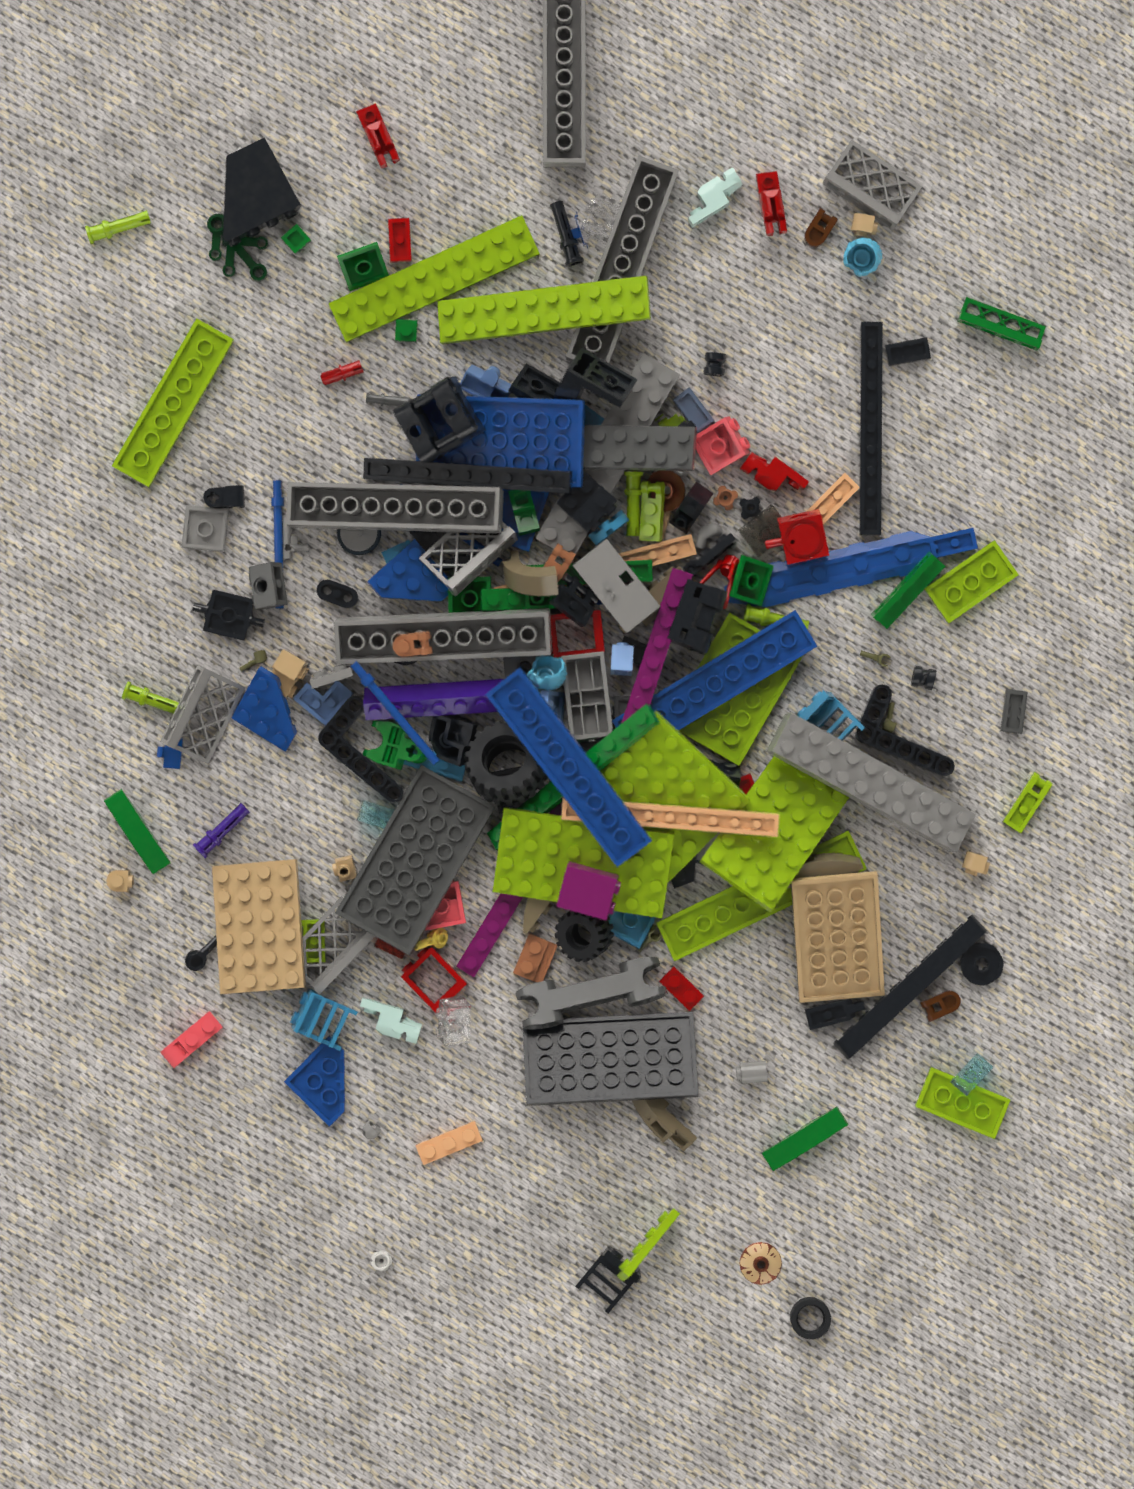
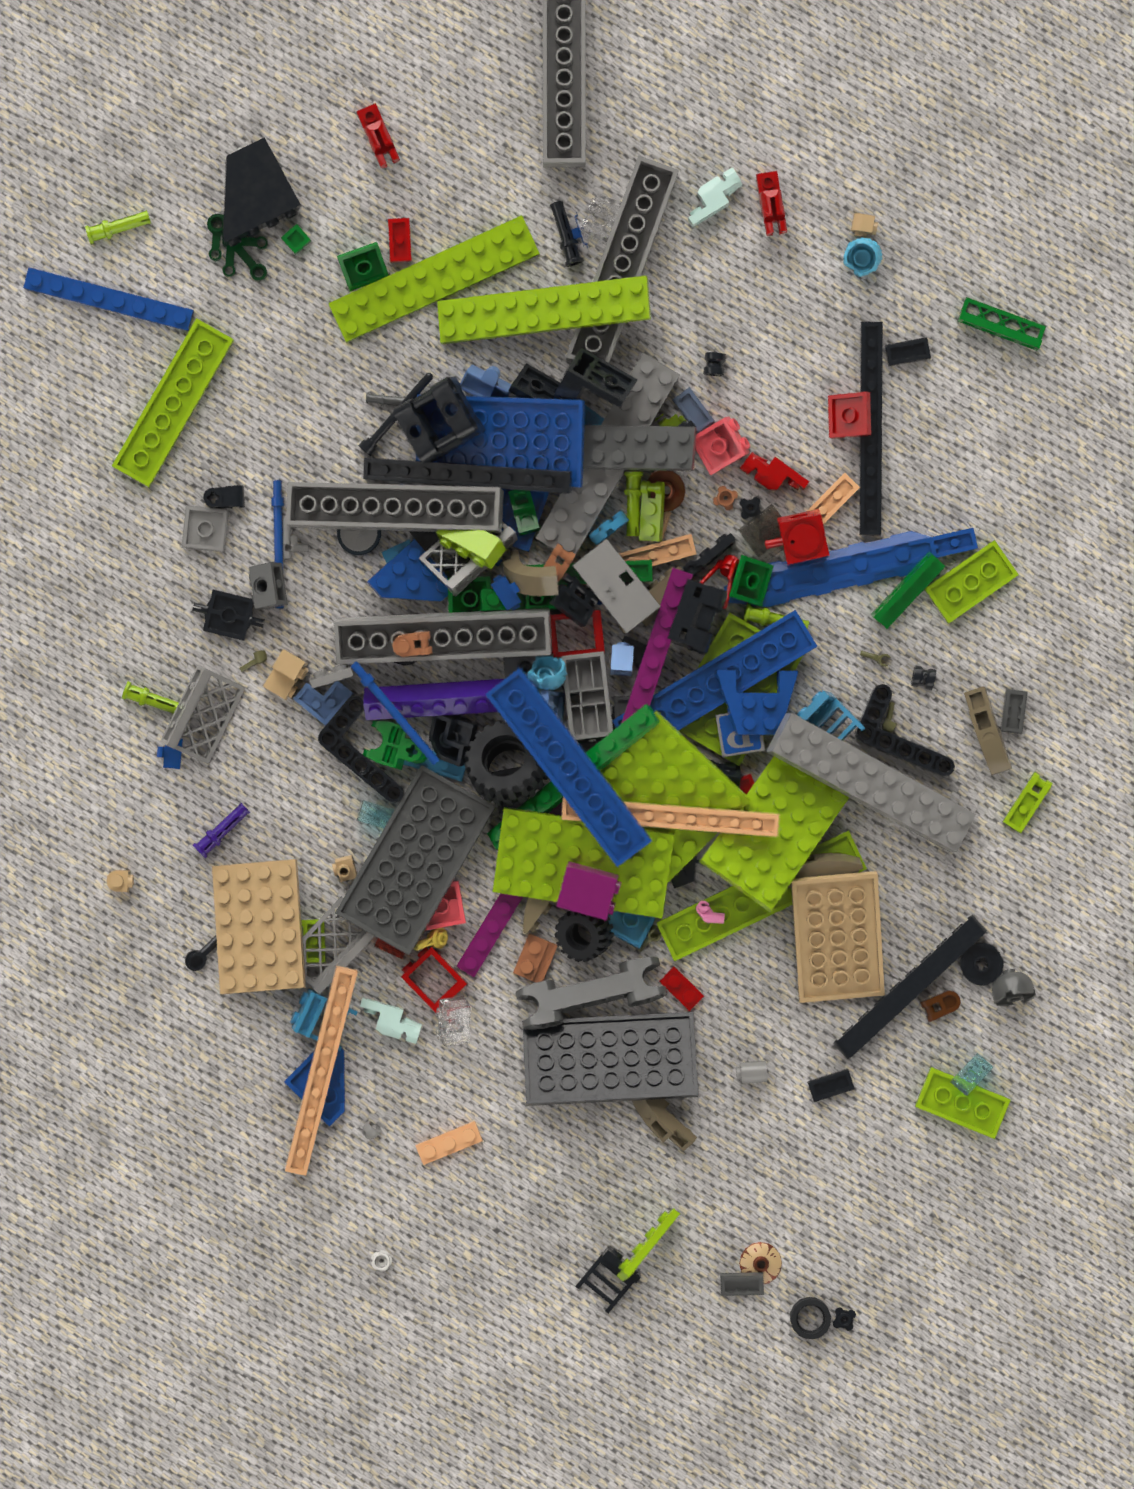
(108, 299): none -> blue plate
(137, 831): green slope -> none
(191, 1039): coral plate -> none
(266, 710): blue plate -> none
(321, 1070): none -> light nougat plate
(337, 595): black plate -> none
(341, 372): red axle -> none
(370, 444): none -> black piece
(406, 330): green plate -> none
(476, 544): none -> lime slope
(506, 592): none -> blue piece
(588, 503): black plate -> none
(691, 507): black slope -> none
(706, 533): light grey arm -> none
(708, 915): none -> bright pink arm
(736, 744): none -> piece
(742, 1284): none -> dark grey plate
(756, 711): none -> blue wing
(805, 1138): green slope -> none
(815, 234): reddish brown plate -> none
(830, 1085): none -> black plate
(832, 1013): black hinge -> none
(840, 1313): none -> black plate
(849, 415): none -> red plate
(859, 197): light grey fence -> none
(975, 863): tan plate -> none
(987, 730): none -> dark tan slope
(1012, 987): none -> dark grey cylinder

